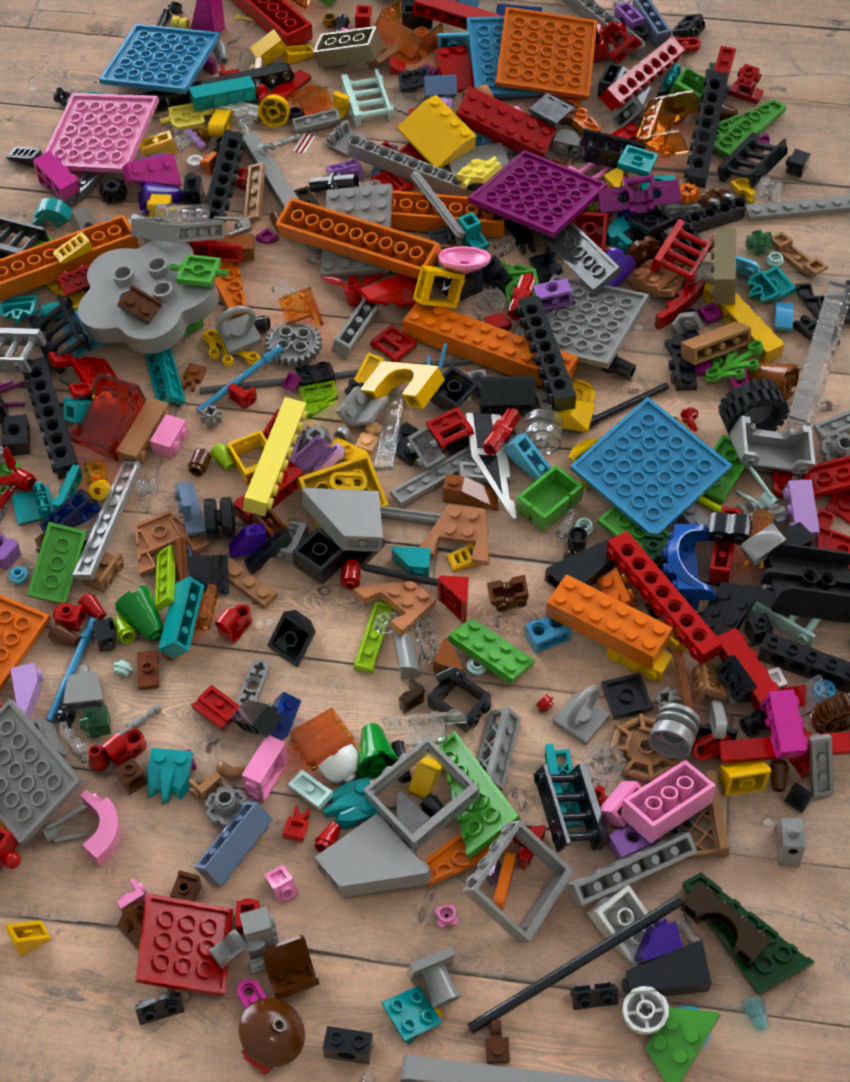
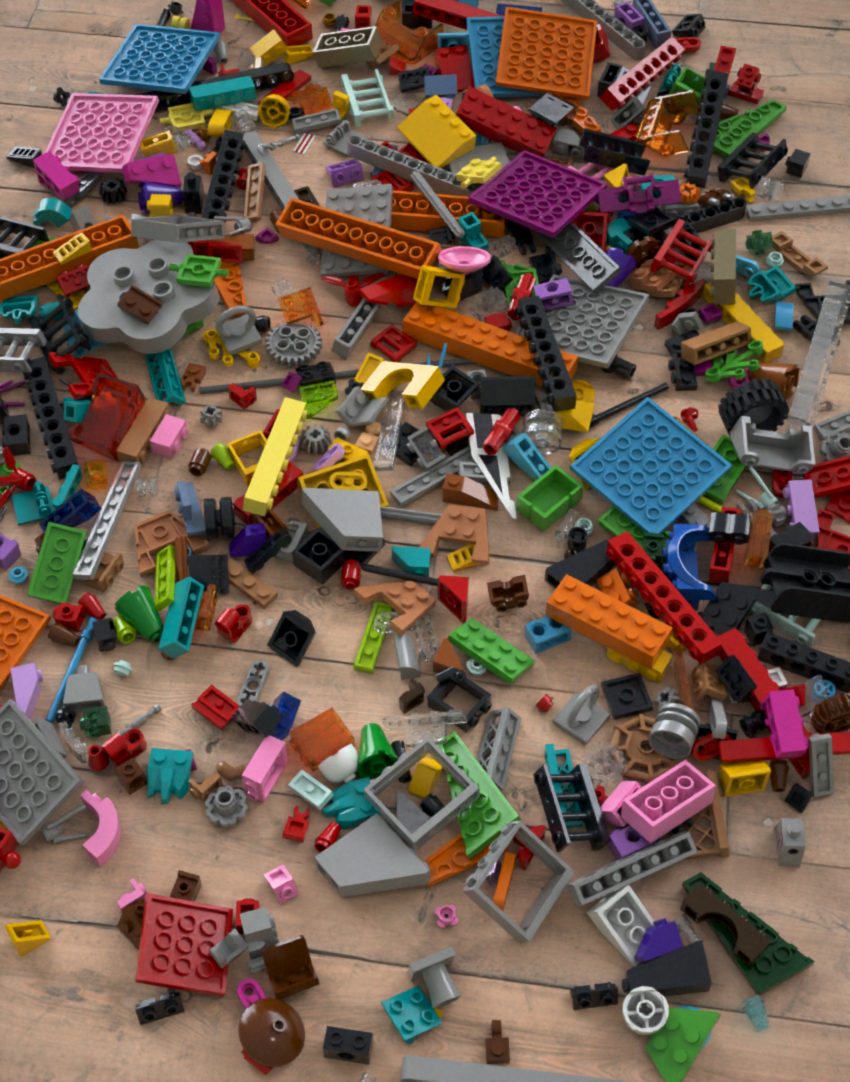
(105, 489): yellow brick -> none
(148, 670): copper plate -> none
(182, 213): clear slope -> none
(233, 843): sand blue brick -> none
(261, 91): red plate -> none
(266, 359): dark azure bar -> none
(311, 453): medium lavender hinge -> none
(334, 181): black piece -> none
(575, 964): black piece -> none
(613, 33): red tile -> none
(637, 161): teal plate -> none
(761, 544): light grey piece -> none

